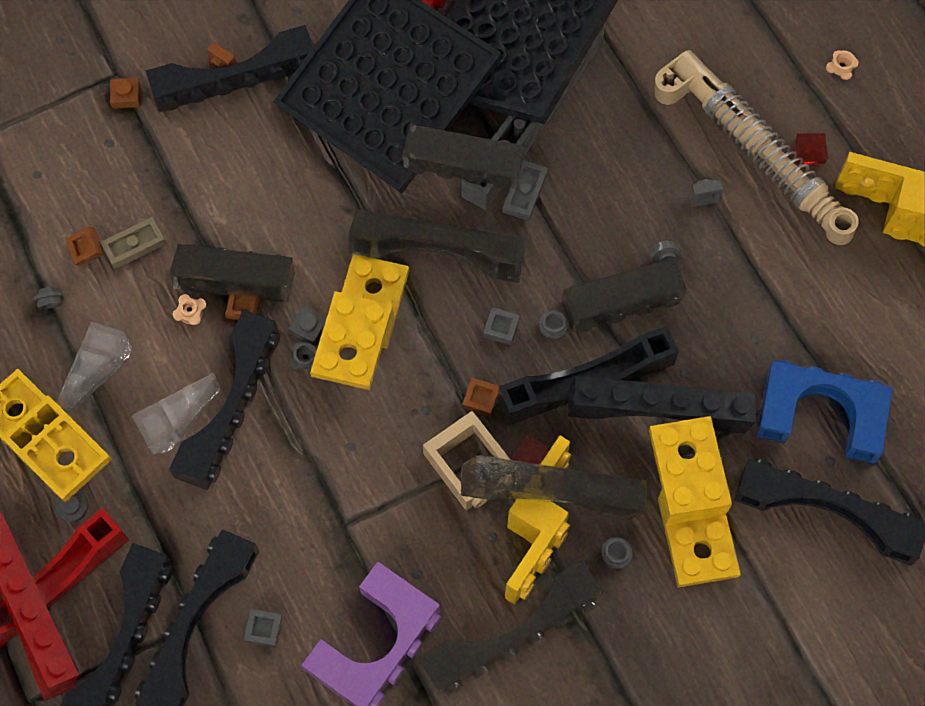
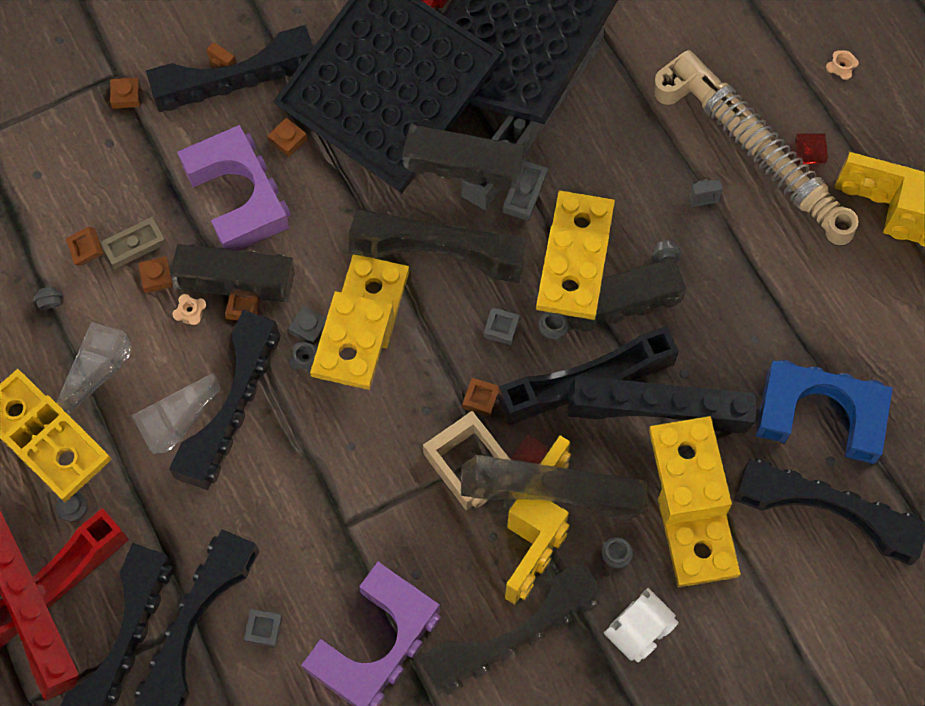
(155, 274): none -> dark orange plate
(233, 154): none -> medium lavender arch
(287, 137): none -> dark orange plate
(575, 255): none -> yellow bracket
(640, 625): none -> white brick

